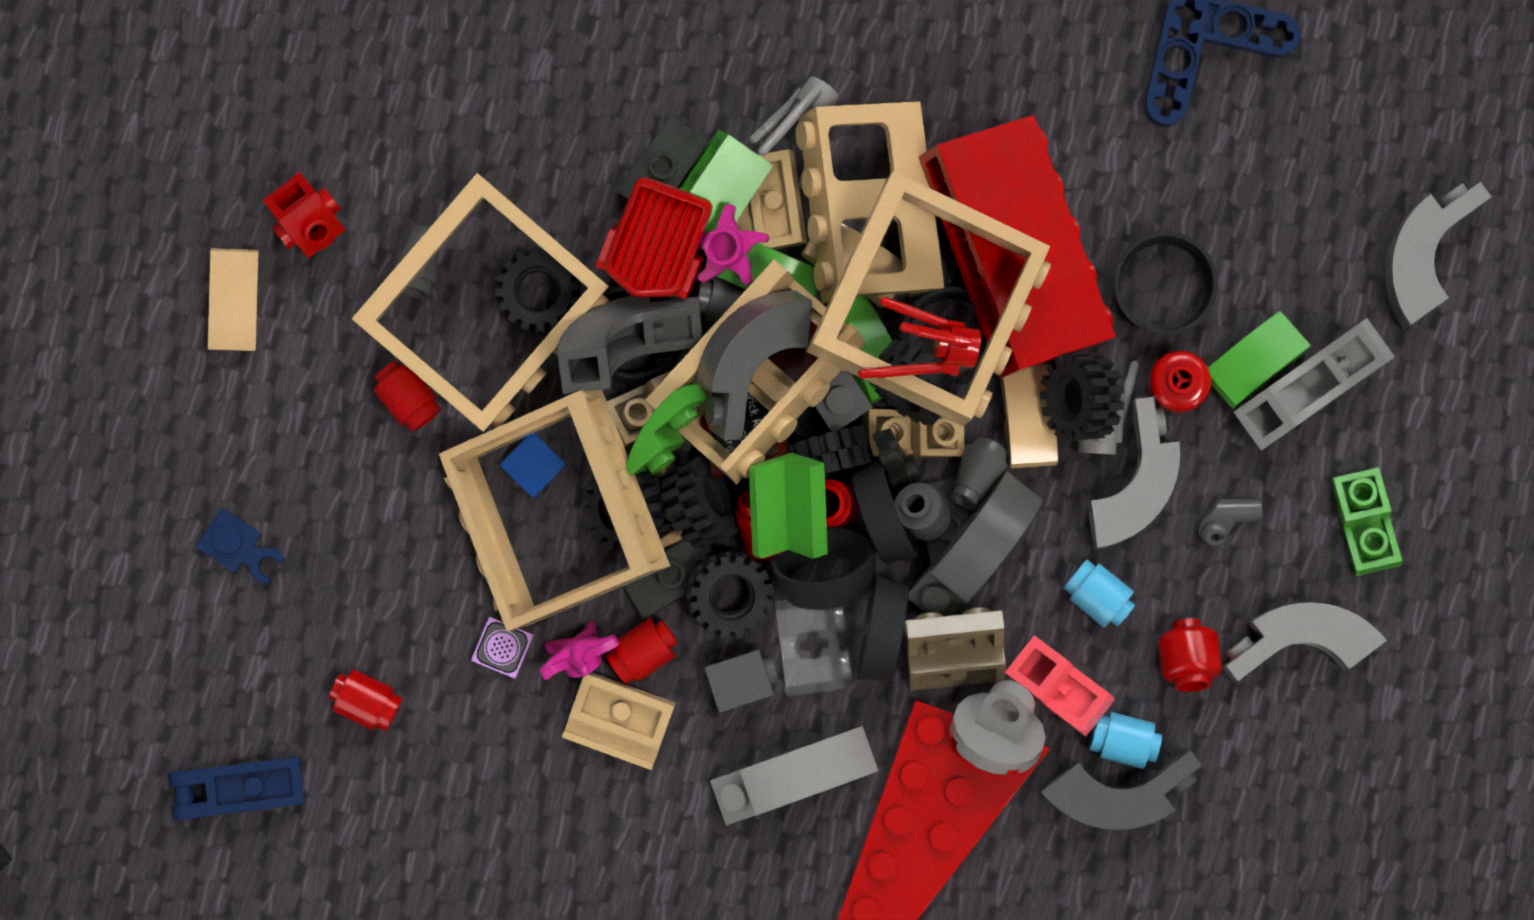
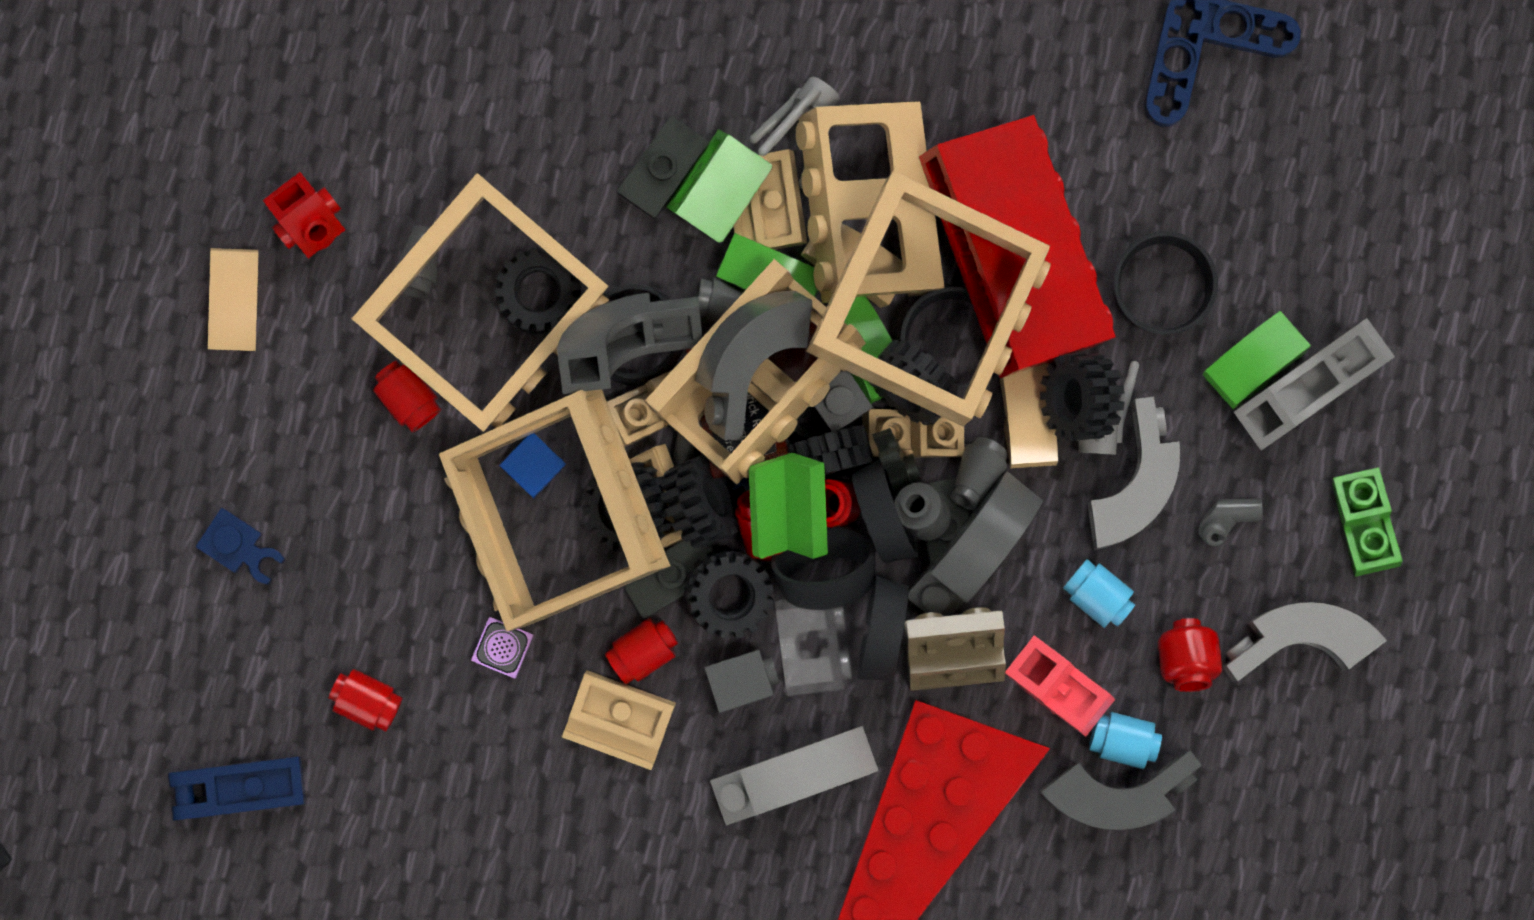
(577, 654): dark pink animal -> none
(657, 241): red piece -> none
(661, 431): bright green slope -> none
(729, 248): dark pink animal -> none
(953, 344): red plant -> none
(999, 729): light grey tile -> none
(1170, 396): red head -> none
(1410, 258): light grey arch -> none

